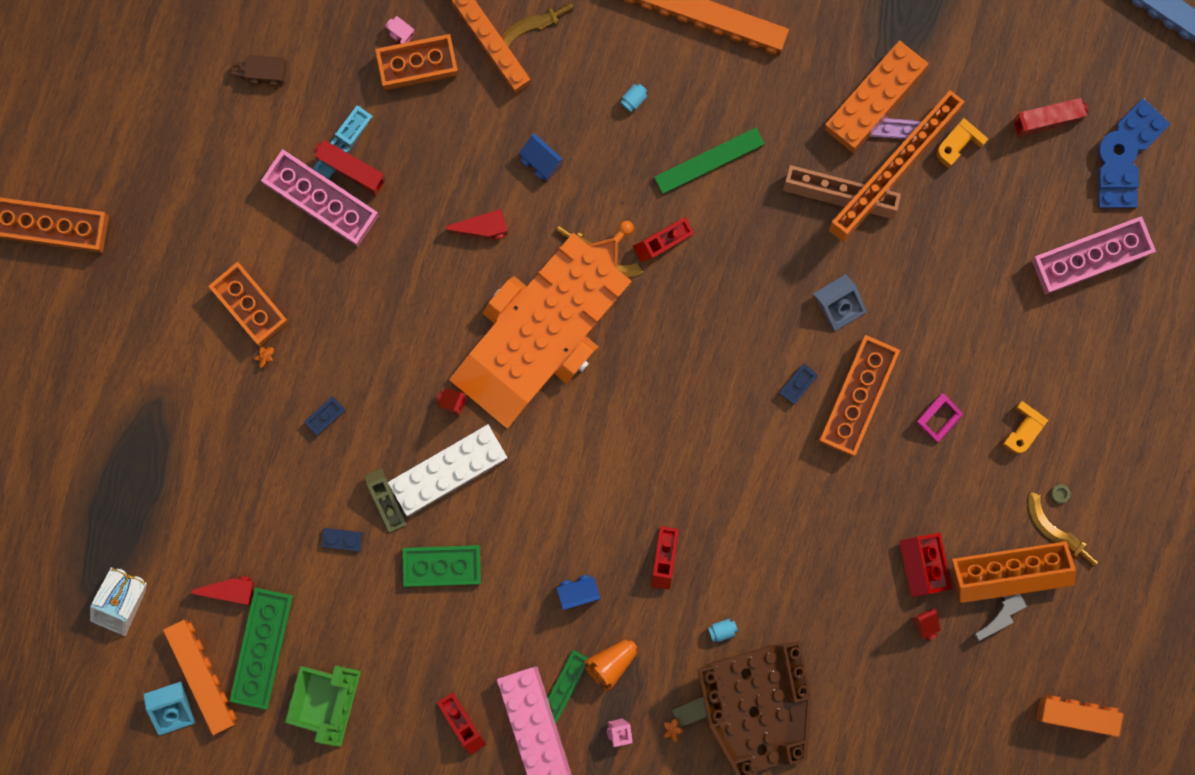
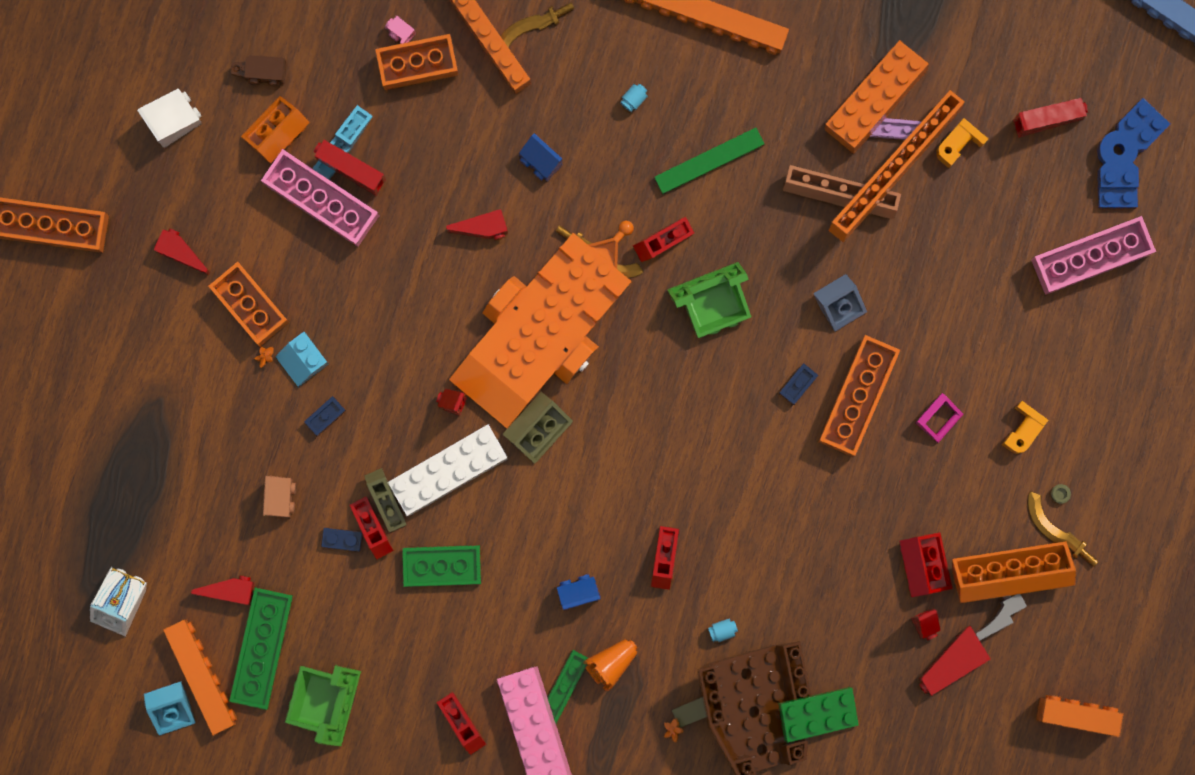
(170, 117): none -> white slope
(175, 248): none -> red slope
(275, 129): none -> orange slope
(279, 497): none -> nougat slope
(301, 359): none -> medium azure slope
(371, 528): none -> red slope
(538, 427): none -> olive slope
(619, 732): bright pink brick -> none
(713, 299): none -> bright green windscreen
(818, 714): none -> green plate
(957, 660): none -> red slope

